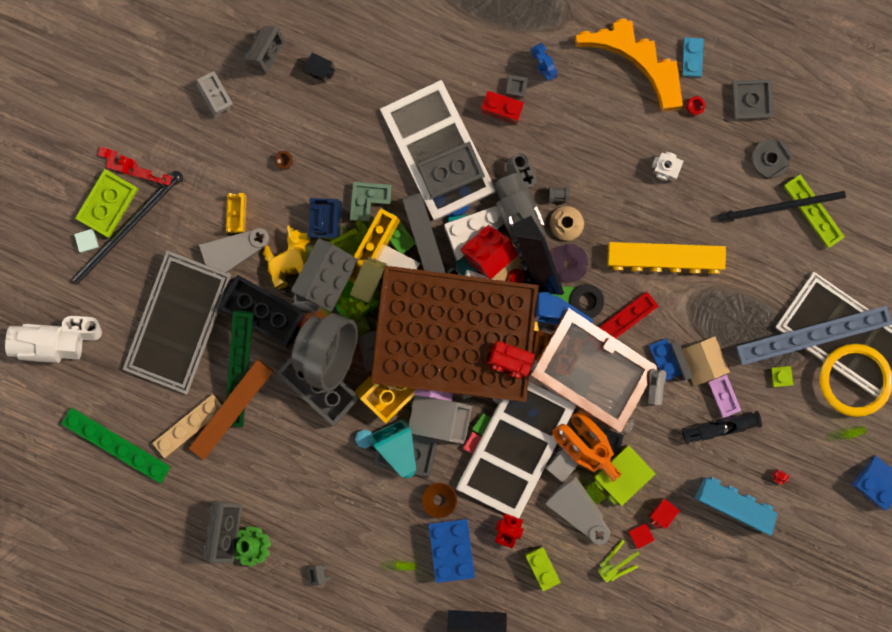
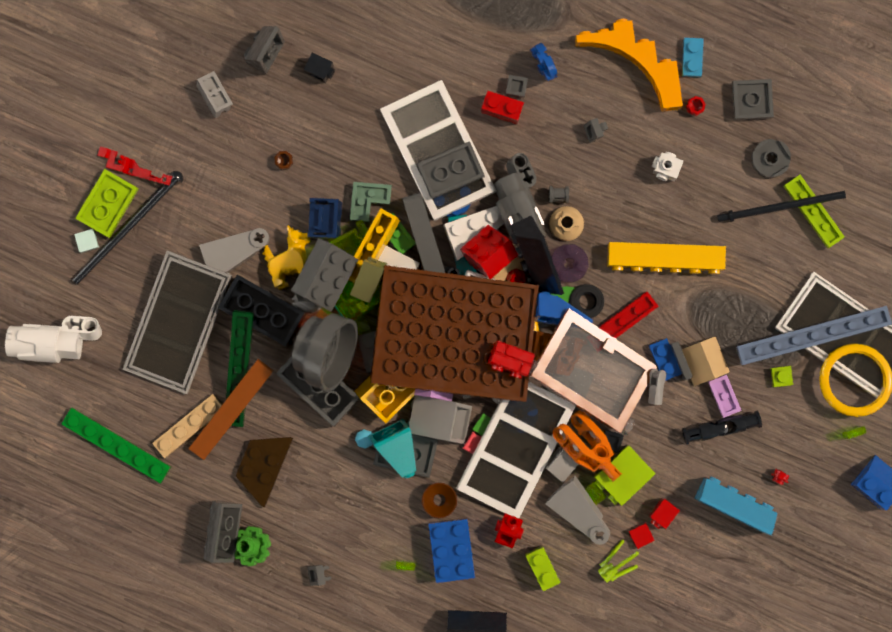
(236, 213): yellow hinge -> none
(262, 466): none -> dark brown wing
(595, 130): none -> dark grey tile

